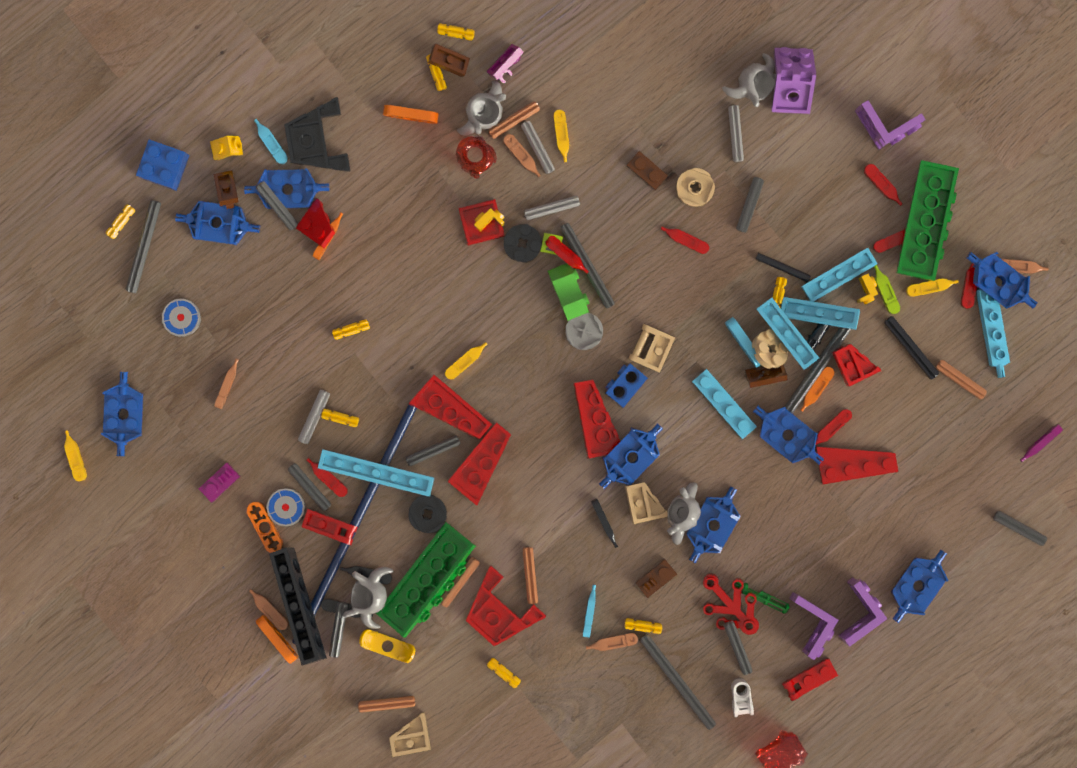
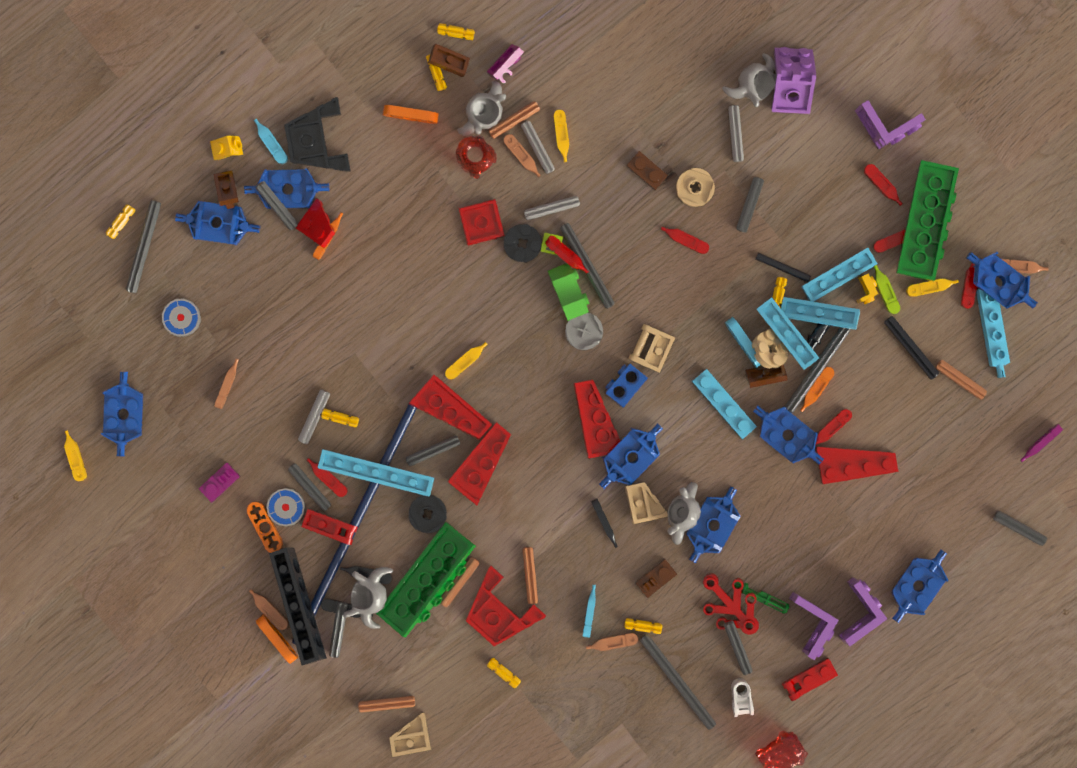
(162, 165): blue brick -> none
(350, 329): yellow axle -> none
(373, 641): yellow piece -> none
(483, 220): yellow bracket -> none
(853, 365): red wing -> none

